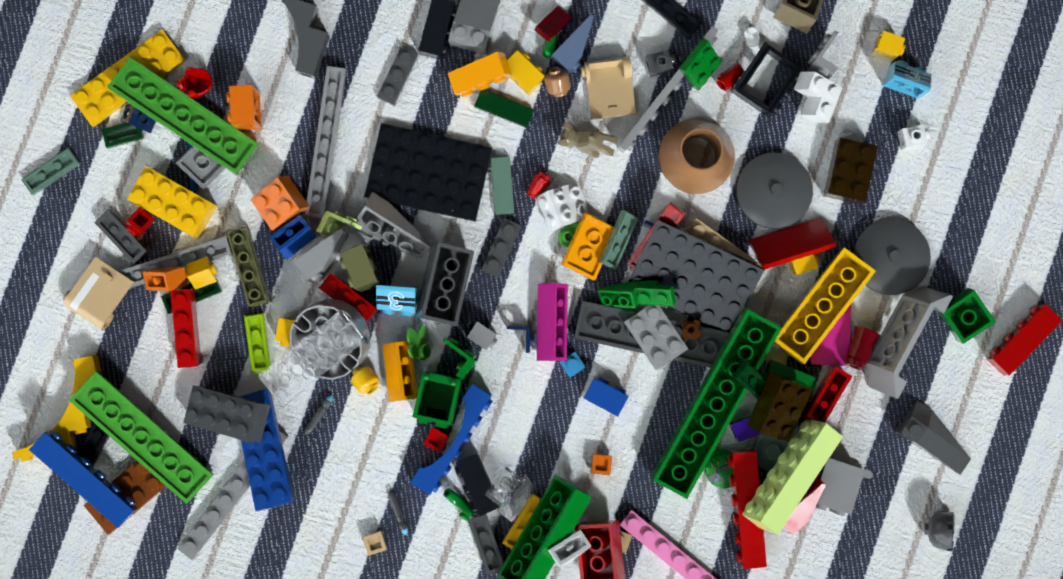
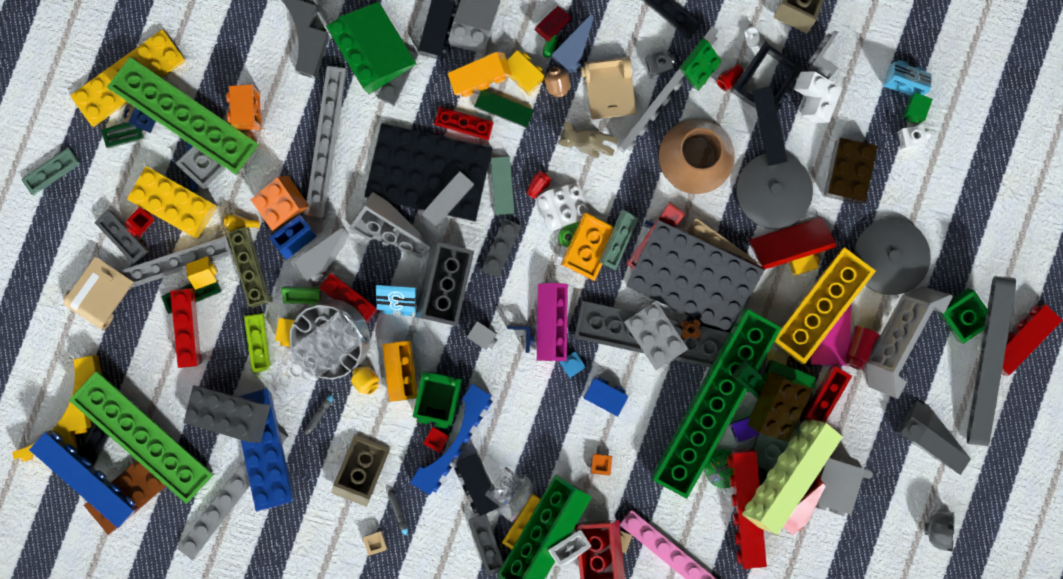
(165, 278): orange slope -> none
(195, 82): red hair -> none
(236, 222): none -> yellow cone
(301, 295): none -> bright green tile
(331, 222): yellowish green bracket -> none
(360, 471): none -> dark tan slope
(361, 268): olive brick -> none
(371, 46): none -> green slope
(418, 343): bright green plate -> none
(448, 199): none -> light grey tile
(452, 121): none -> red tile
(459, 502): green arm -> none
(464, 367): green bracket -> none
(635, 293): green slope -> none
(769, 126): none -> black tile
(889, 45): yellow brick -> none
(917, 108): none -> green brick
(991, 360): none -> dark grey beam

